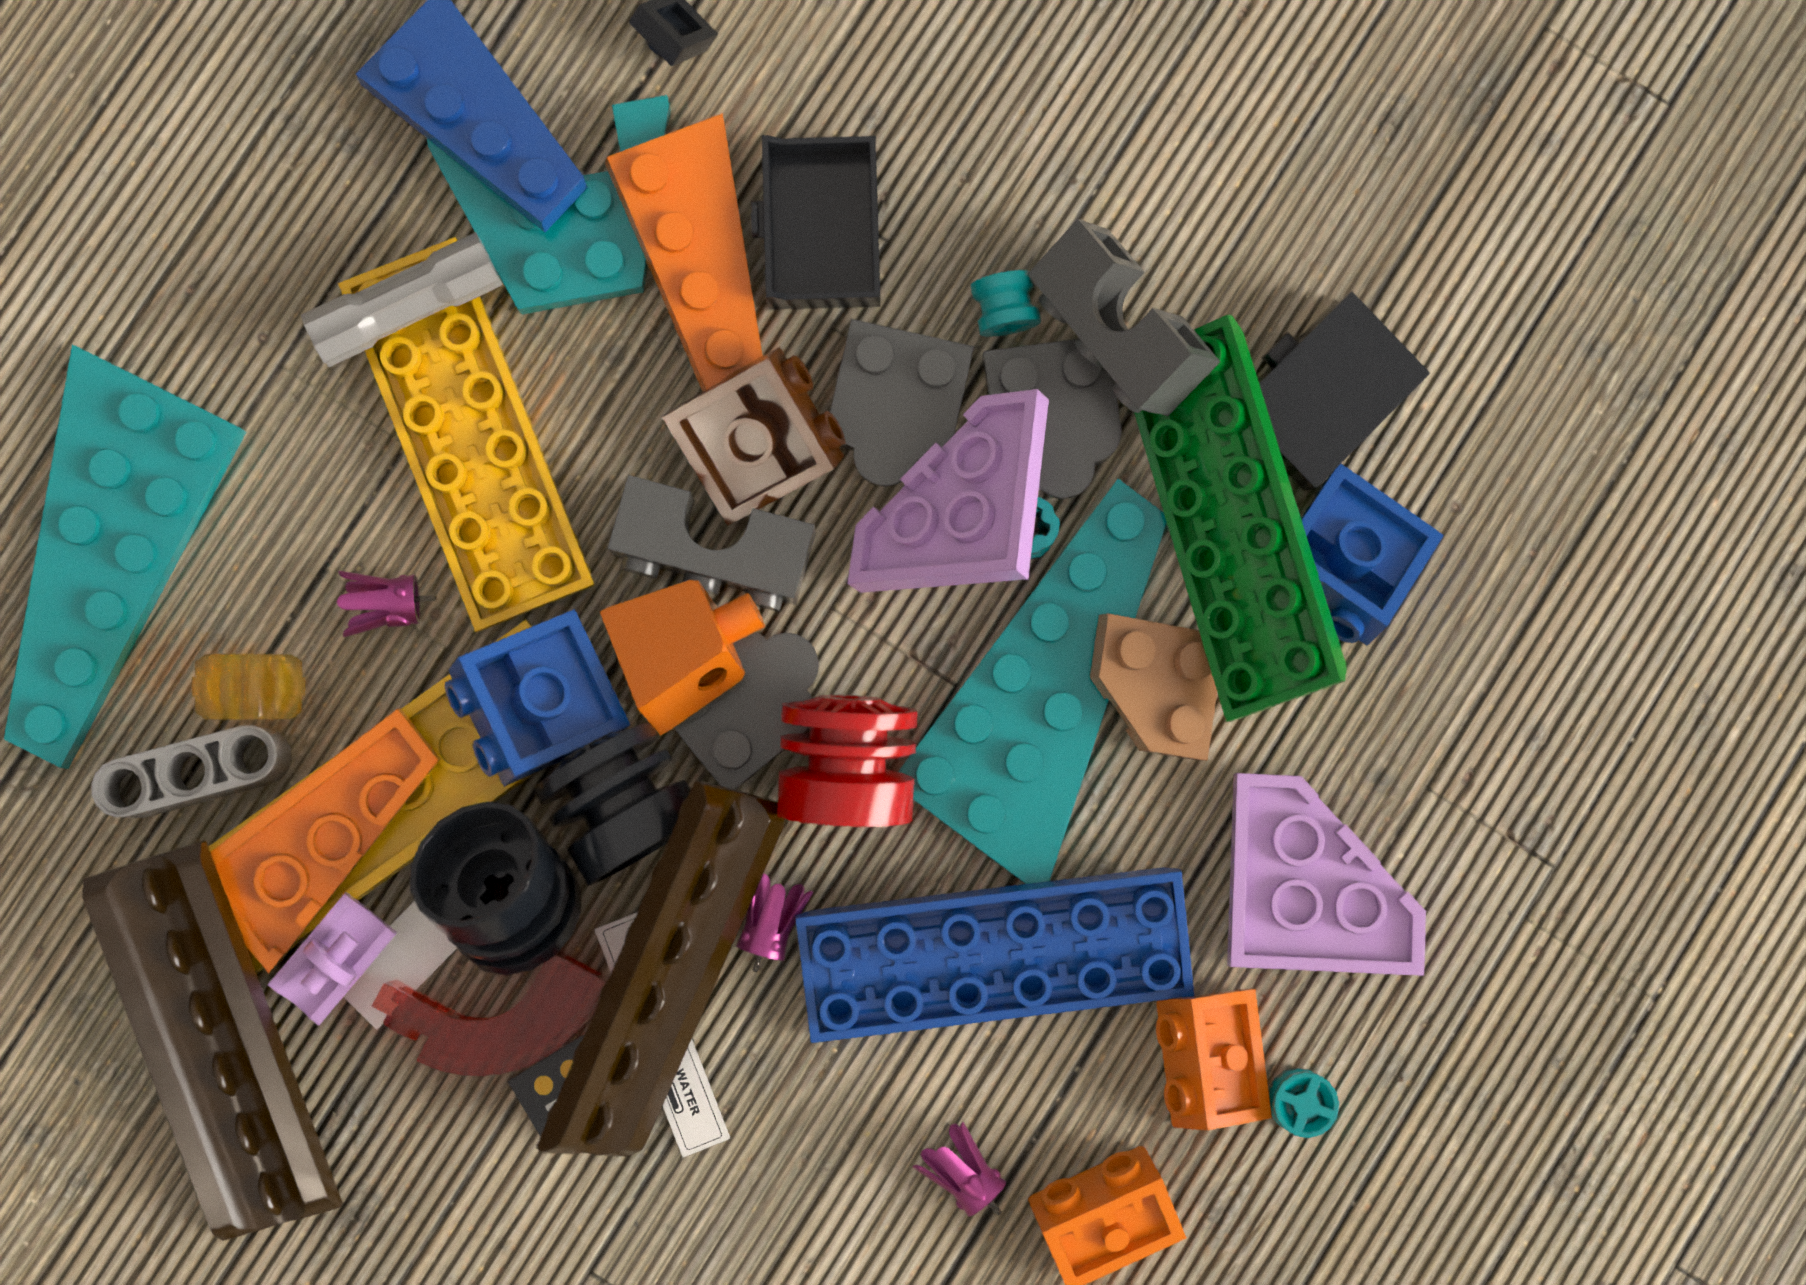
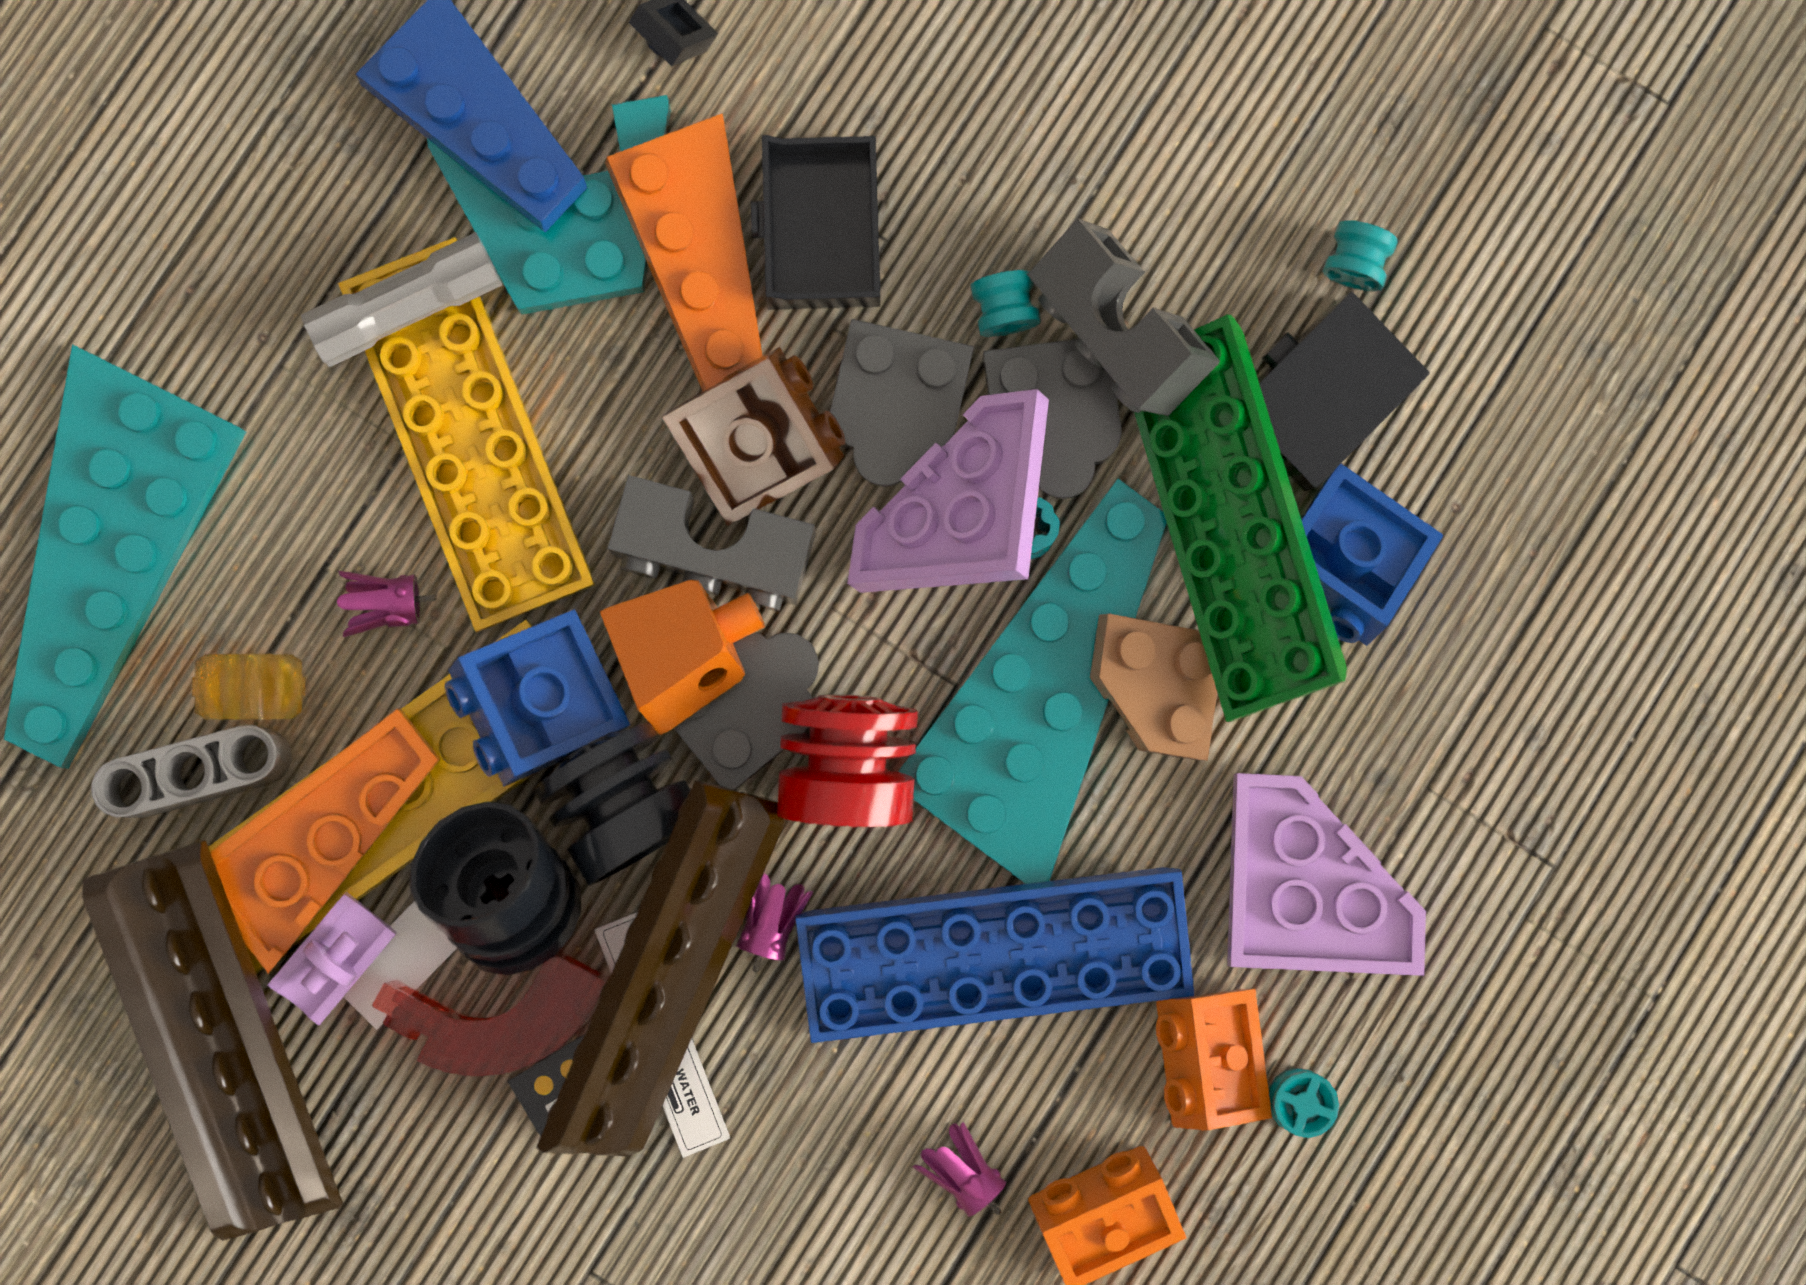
(1360, 255): none -> teal wheel

